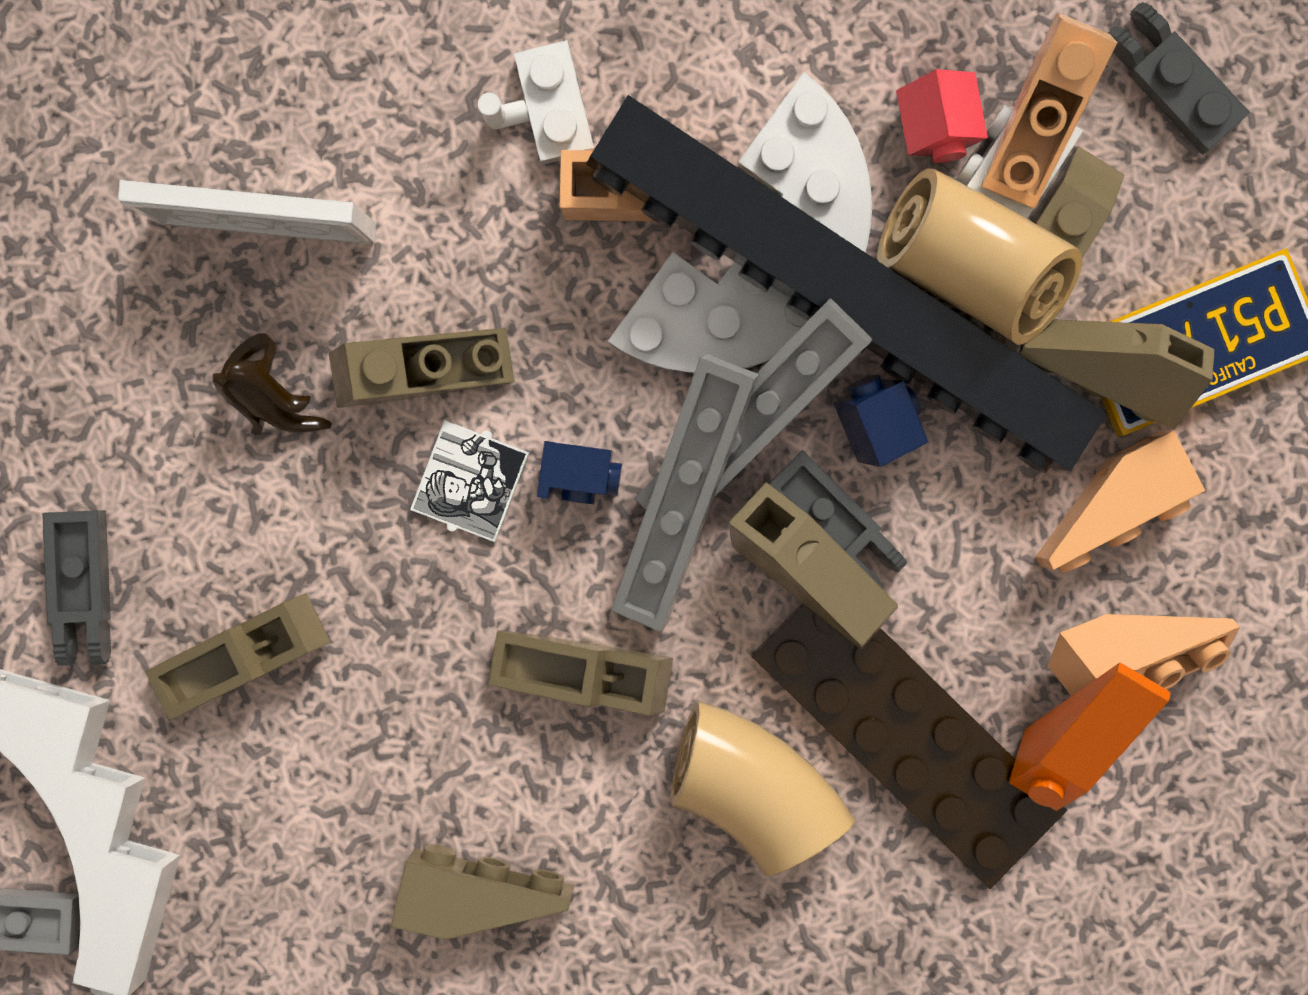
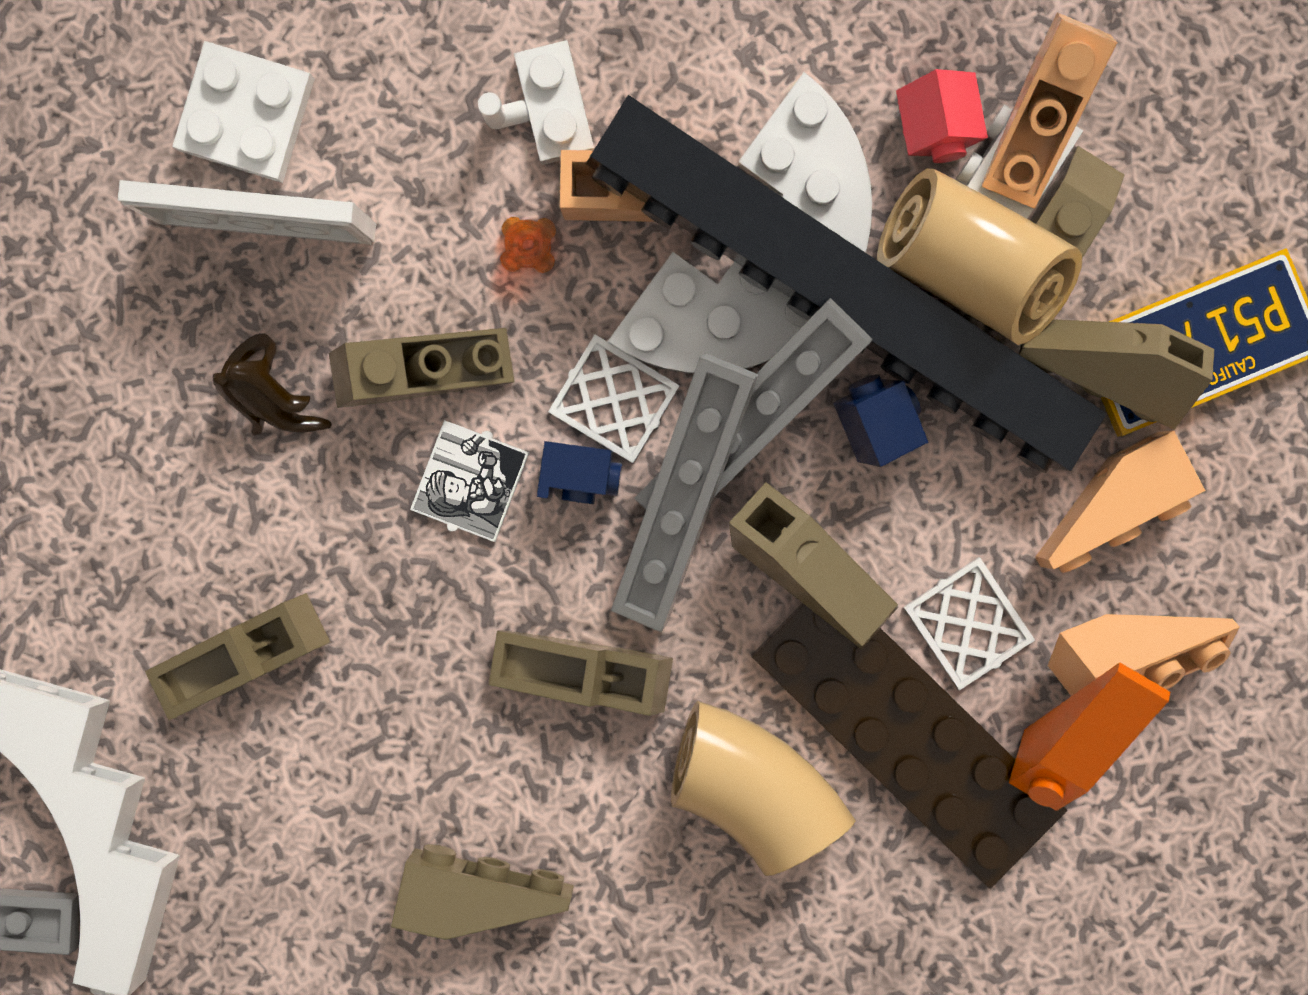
(77, 583): dark grey hinge -> none
(243, 111): none -> white plate
(519, 231): none -> clear orange plate
(577, 376): none -> white window
(835, 511): dark grey hinge -> none
(992, 659): none -> white window
(1178, 80): dark grey hinge -> none

